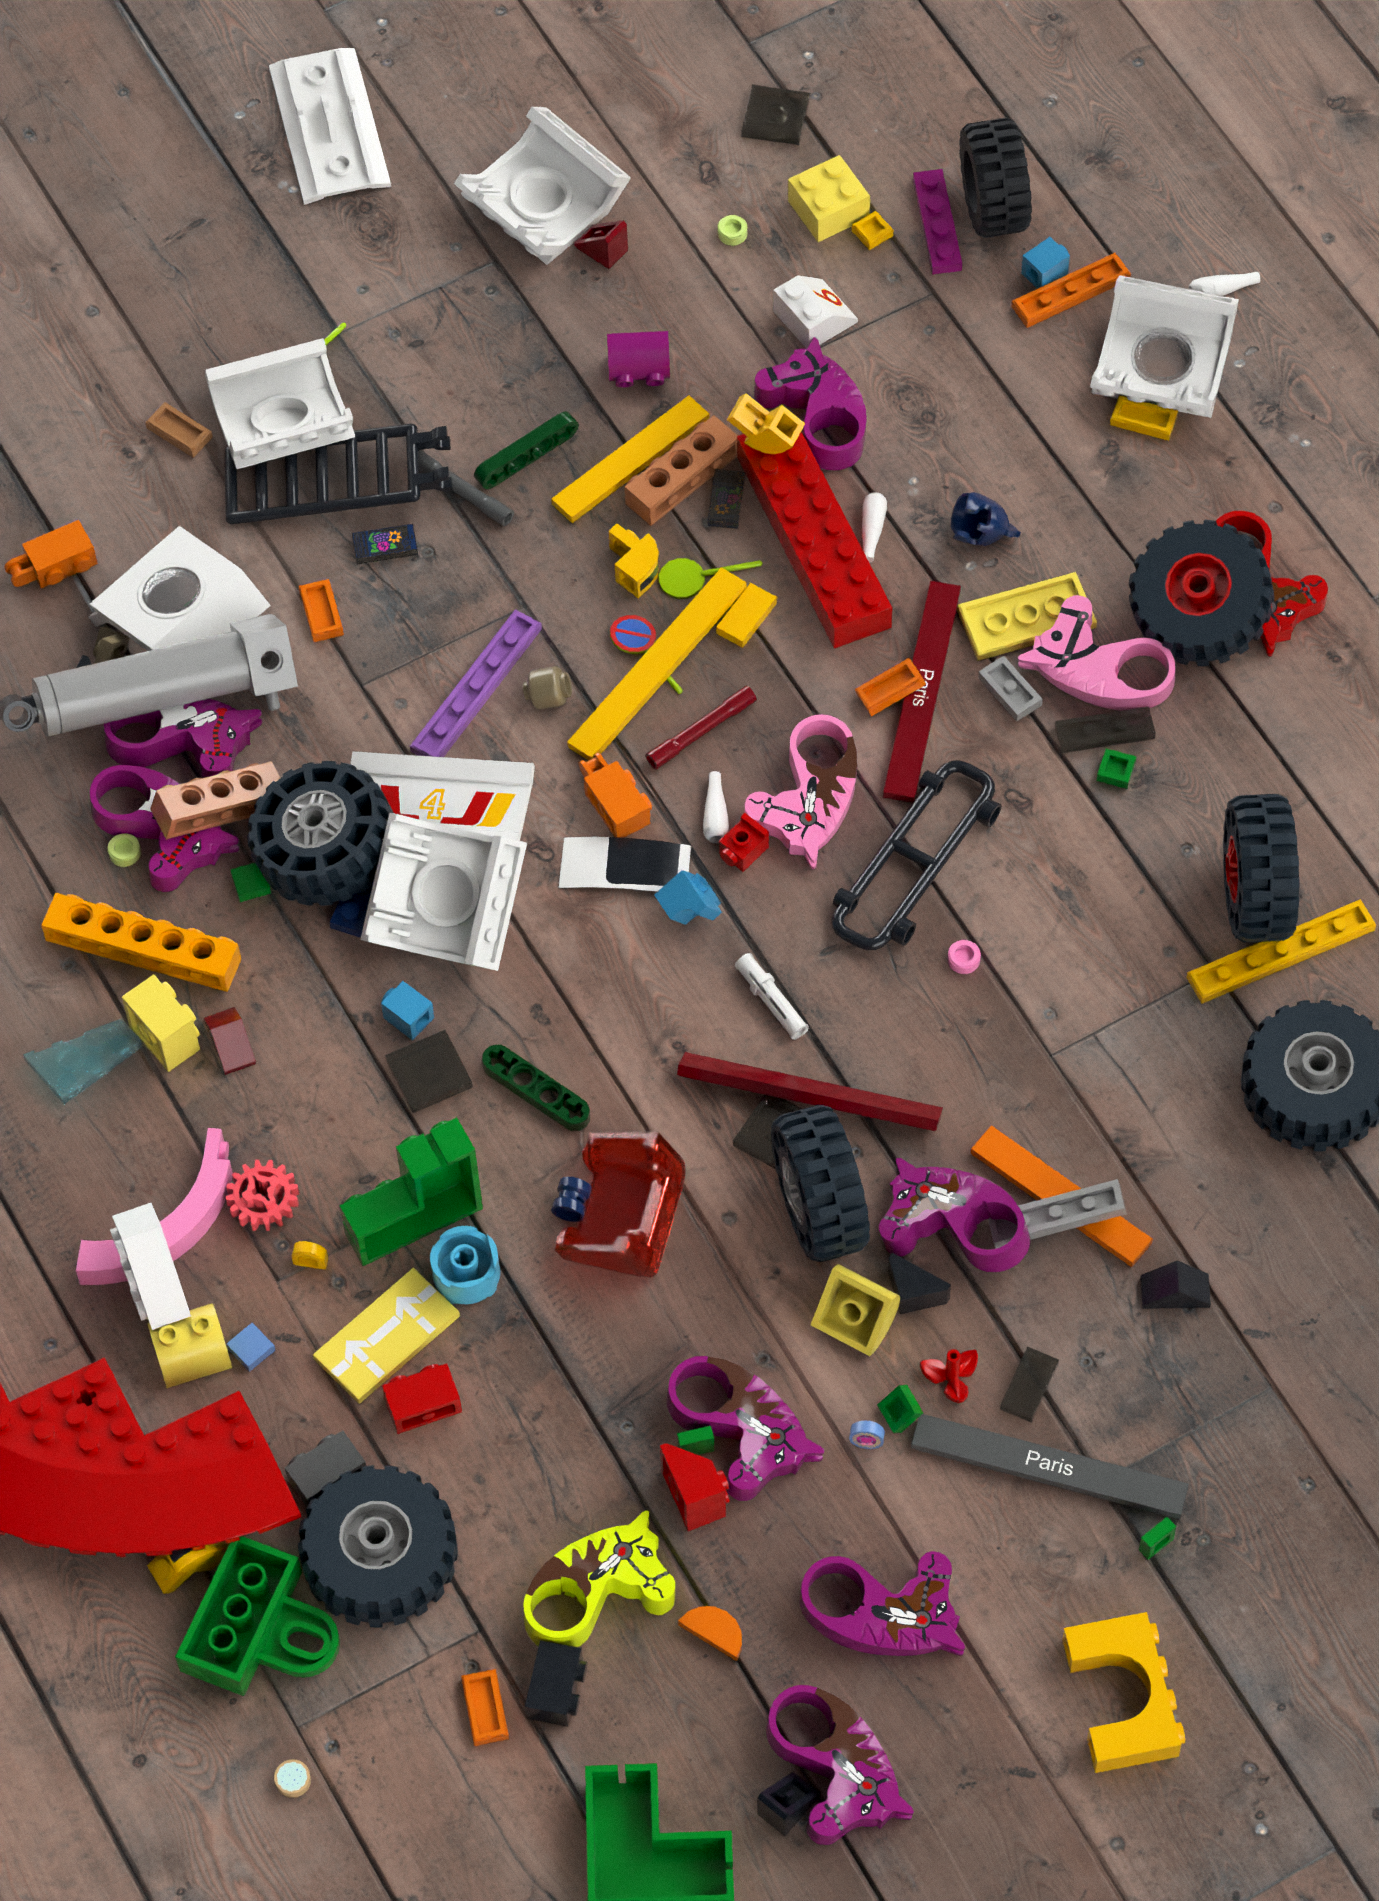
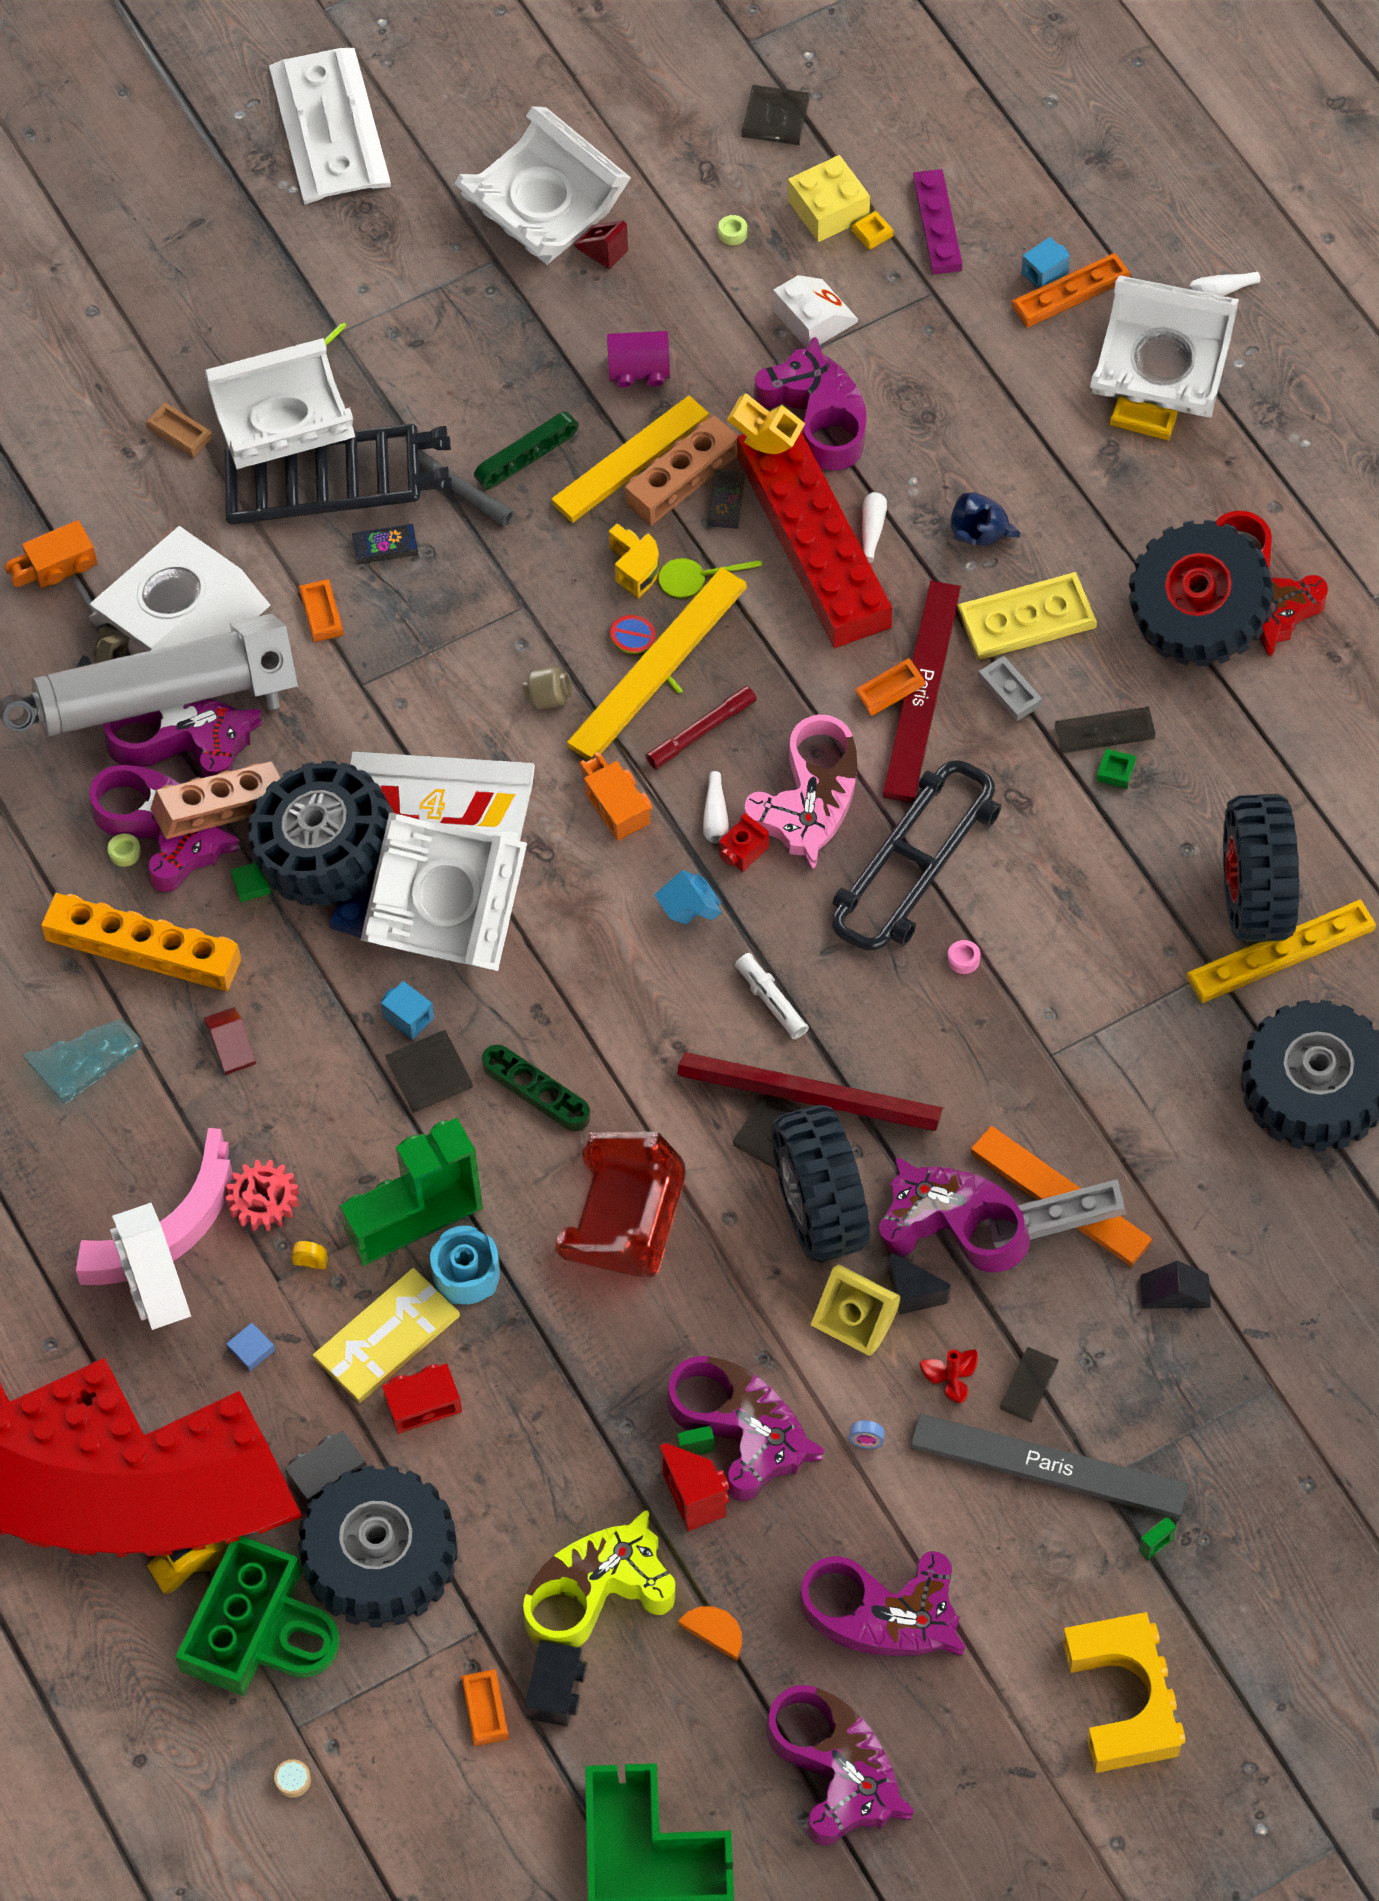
(162, 1022): light yellow brick -> none
(191, 1347): light yellow brick -> none
(476, 686): medium lavender tile -> none
(571, 1199): dark blue wheel -> none
(621, 862): sticker -> none
(746, 615): yellow tile -> none
(786, 1802): black slope -> none
(900, 1408): green plate -> none
(995, 177): black tyre -> none
(1088, 671): bright pink animal -> none

